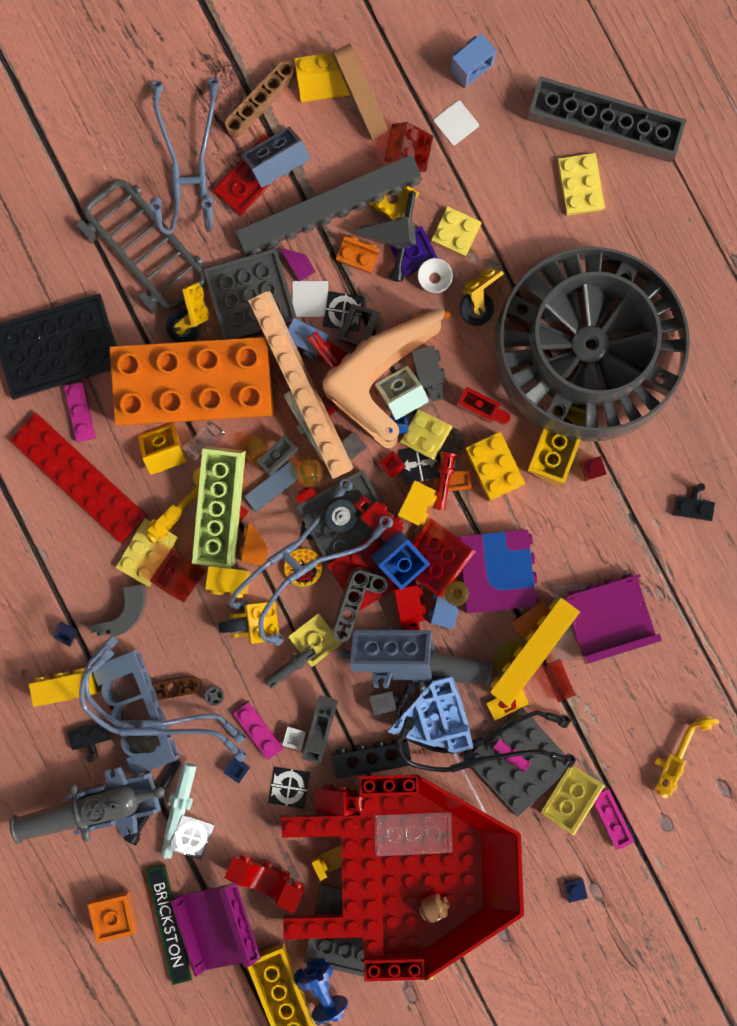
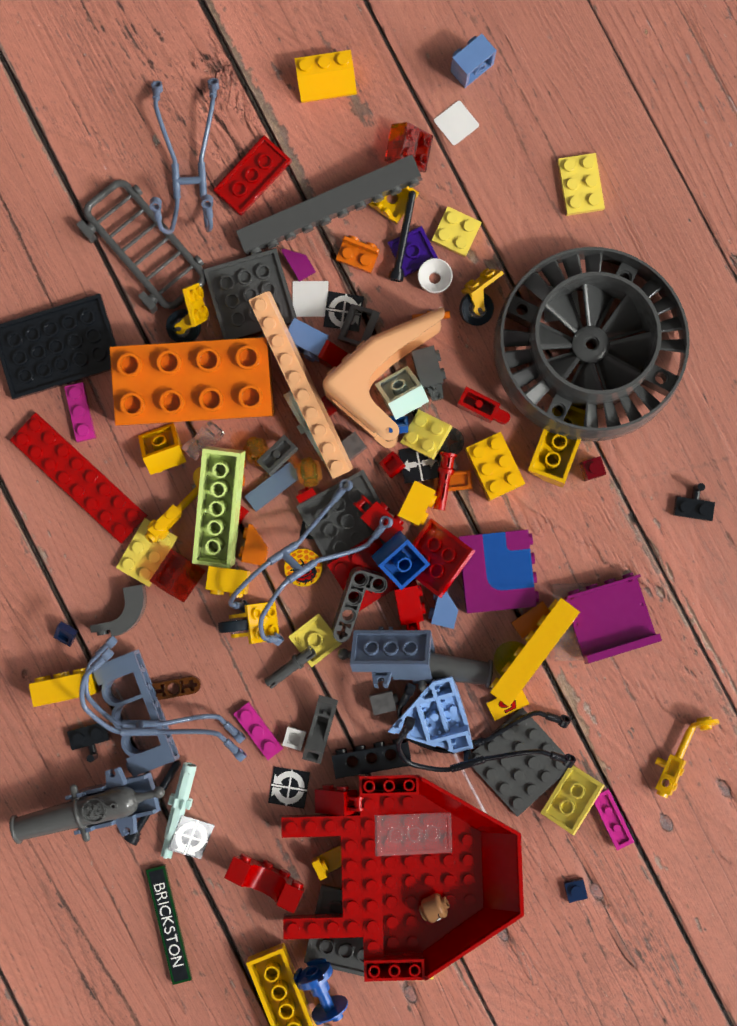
(113, 916): orange container -> none
(142, 744): clear smoke gear -> none
(211, 694): dark grey wheel -> none
(215, 928): magenta panel -> none
(236, 770): dark blue plate -> none
(263, 90): medium nougat beam -> none
(276, 156): sand blue slope -> none
(323, 349): red pin -> none
(339, 514): black wheel -> none
(360, 91): medium nougat beam -> none
(394, 233): dark grey slope -> none
(449, 595): clear yellow head -> none
(518, 761): dark pink pin -> none
(559, 680): clear red plate -> none
(606, 119): dark grey brick -> none

